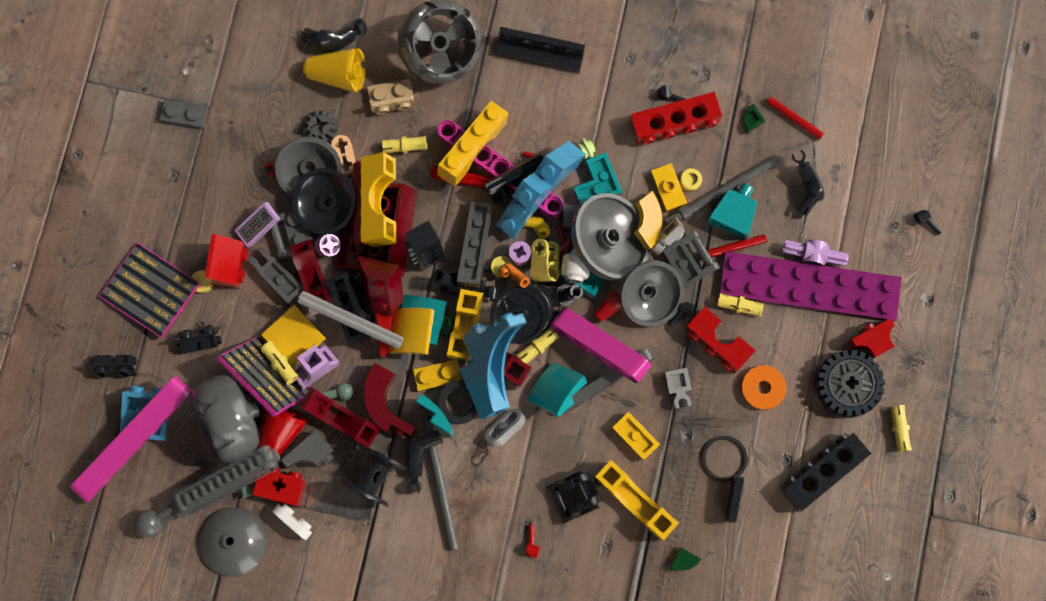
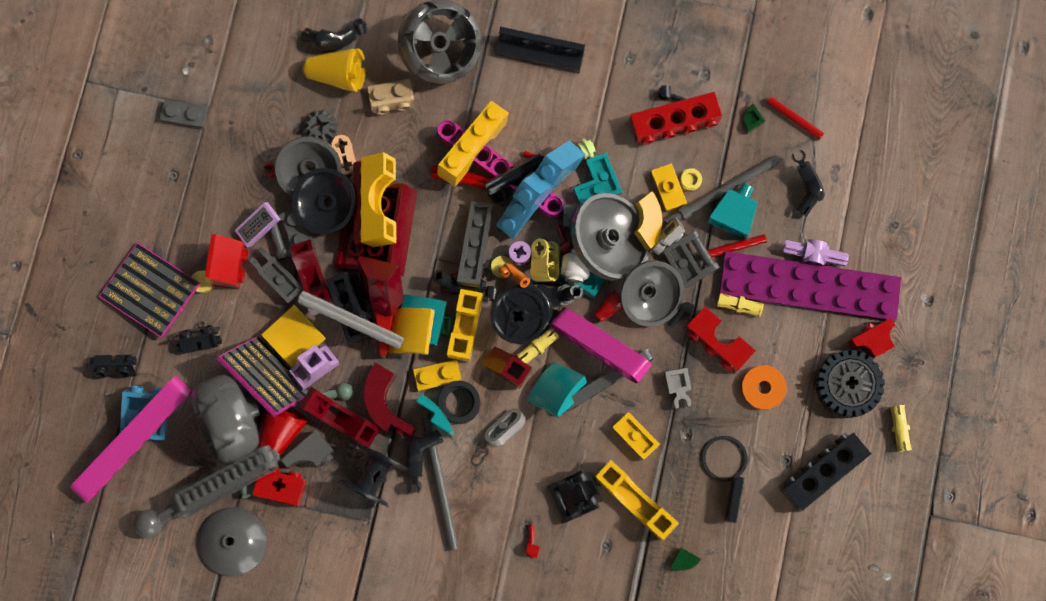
(287, 373): light yellow pin -> none
(300, 526): white plate -> none
(332, 245): lavender wheel -> none
(404, 144): light yellow pin -> none
(424, 246): black brick -> none
(486, 369): dark azure arch -> none
(539, 226): yellow arm -> none
(925, 216): black hand -> none

